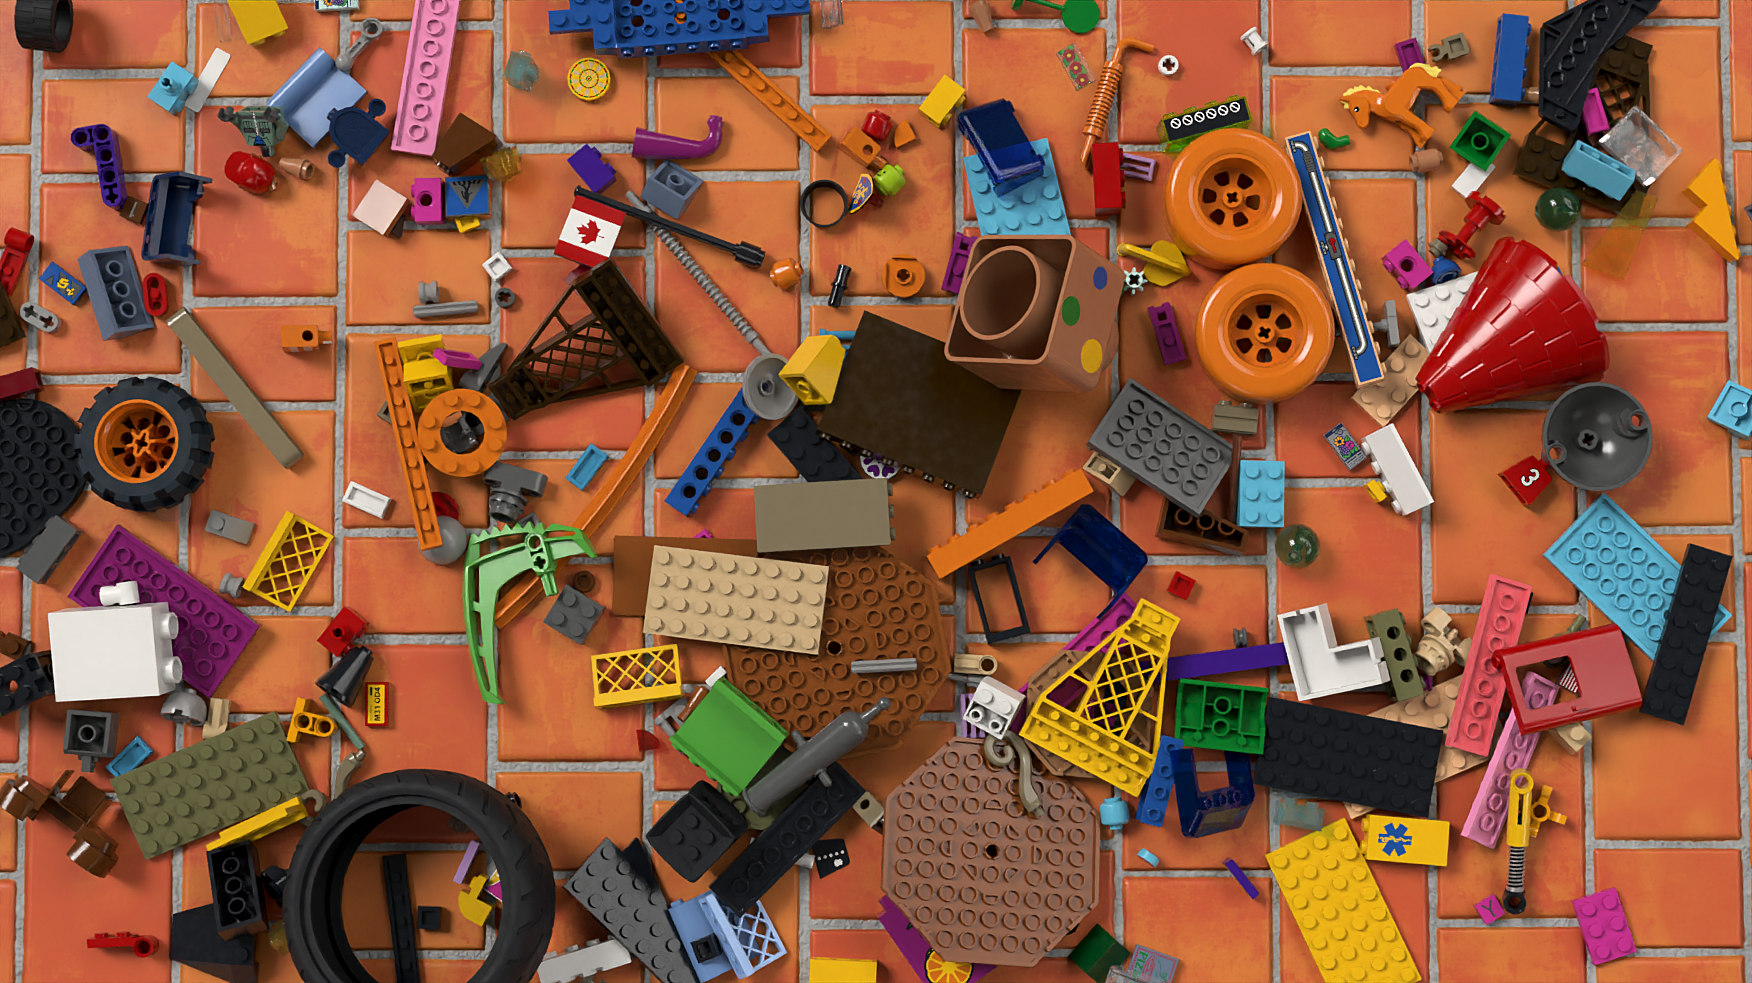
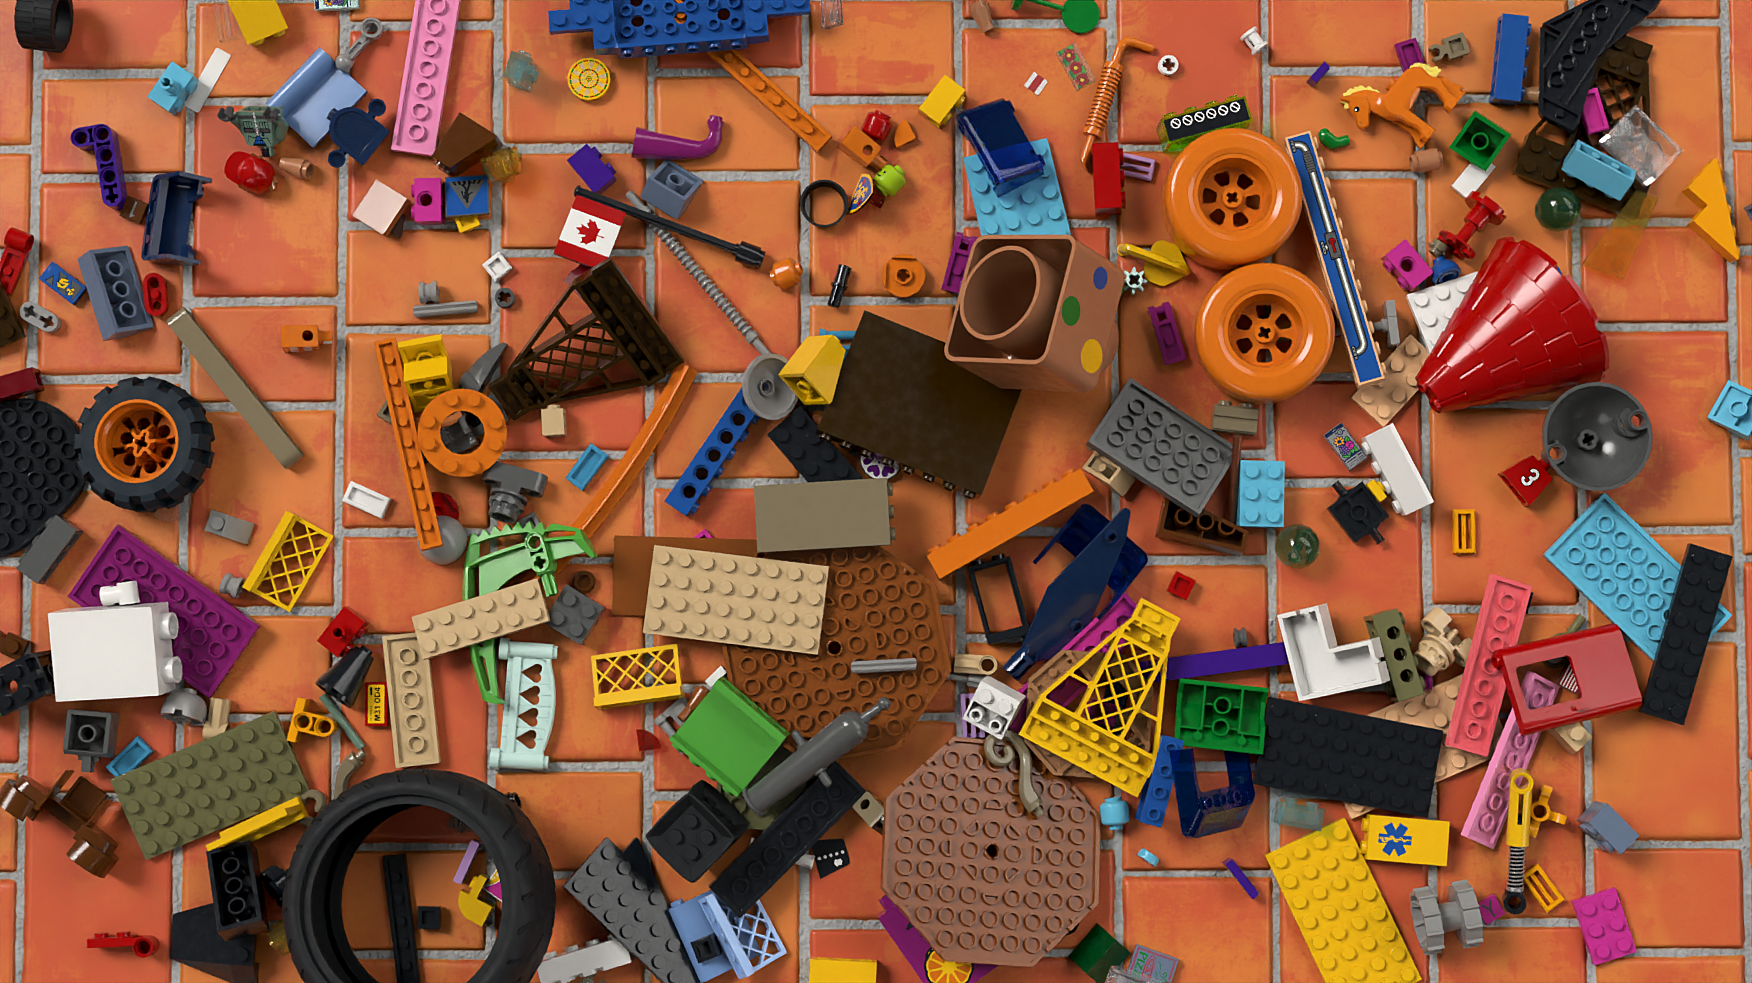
(410, 702): none -> tan plate
(457, 359): dark pink tile -> none
(481, 619): none -> tan plate
(513, 752): none -> light aqua piece
(554, 421): none -> tan brick
(1035, 83): none -> clear sticker
(1071, 598): none -> dark blue wing
(1318, 74): none -> dark purple tile
(1357, 512): none -> black plate
(1457, 915): none -> light grey piece
(1472, 531): none -> light orange tile
(1530, 872): none -> light orange tile
(1607, 828): none -> sand blue brick

